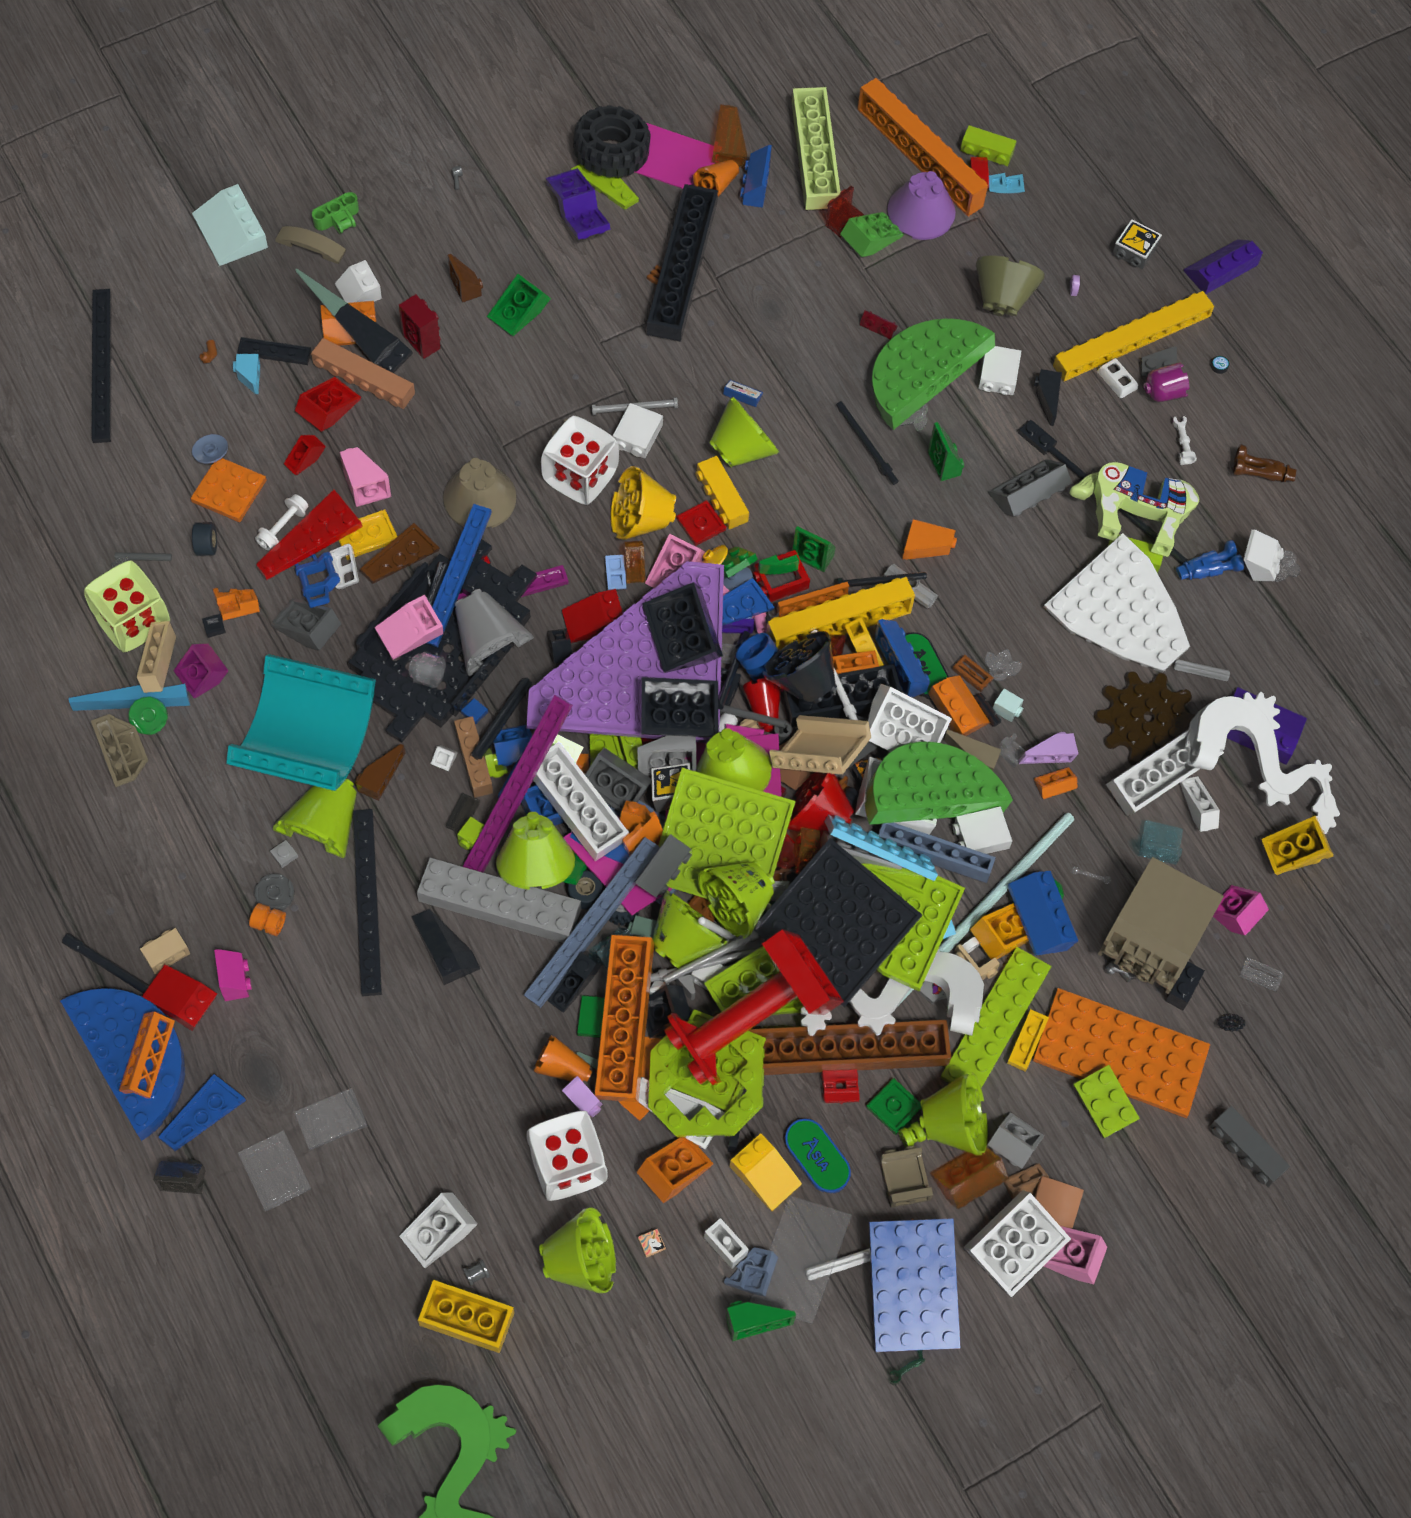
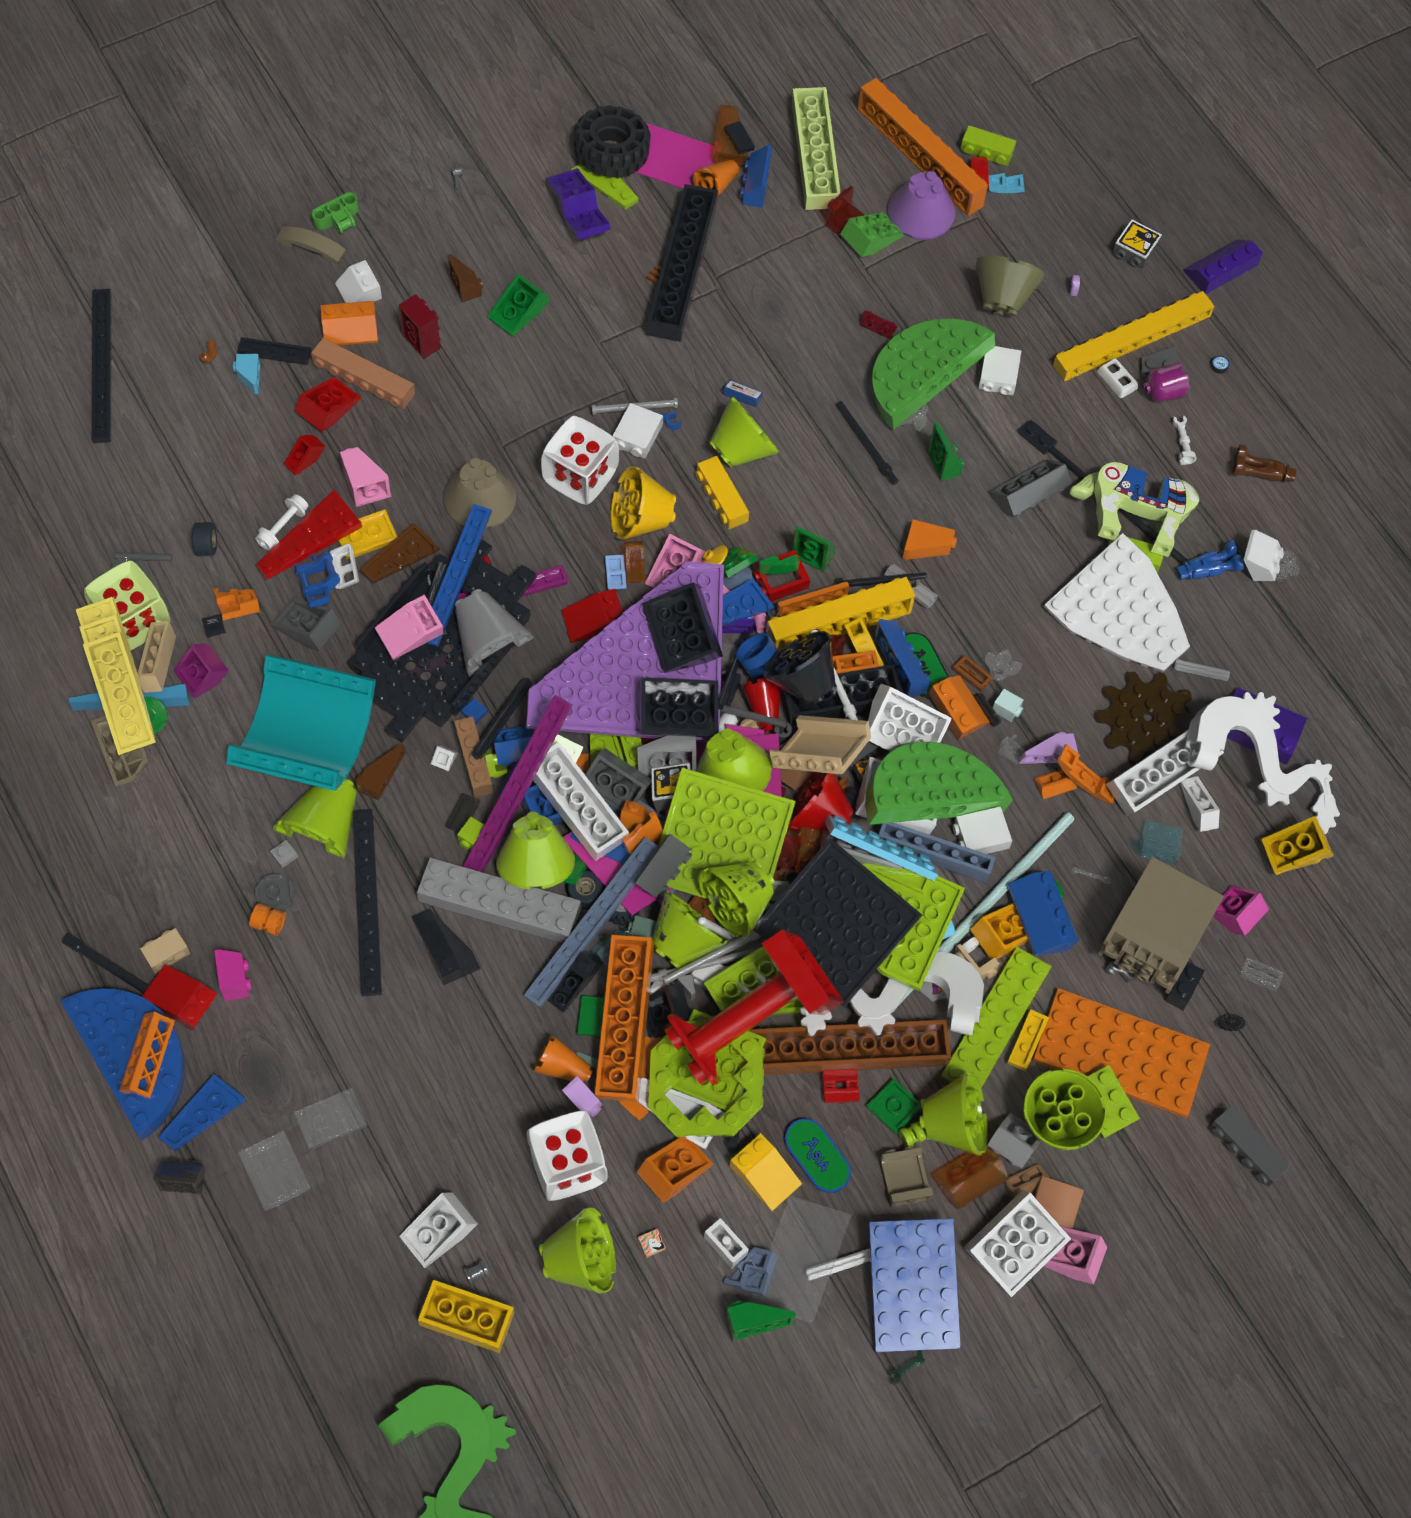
(115, 675): none -> light yellow slope
(209, 448): sand blue dish -> none
(228, 489): orange plate -> none
(230, 226): light aqua slope -> none
(374, 340): black plate -> none
(427, 669): clear piece -> none
(560, 645): black slope -> none
(672, 415): none -> blue piece
(701, 523): red tile -> none
(739, 137): none -> black tile
(984, 752): dark tan slope -> none
(1048, 392): black slope -> none
(1065, 1109): none -> lime cone
(1083, 776): none -> orange slope

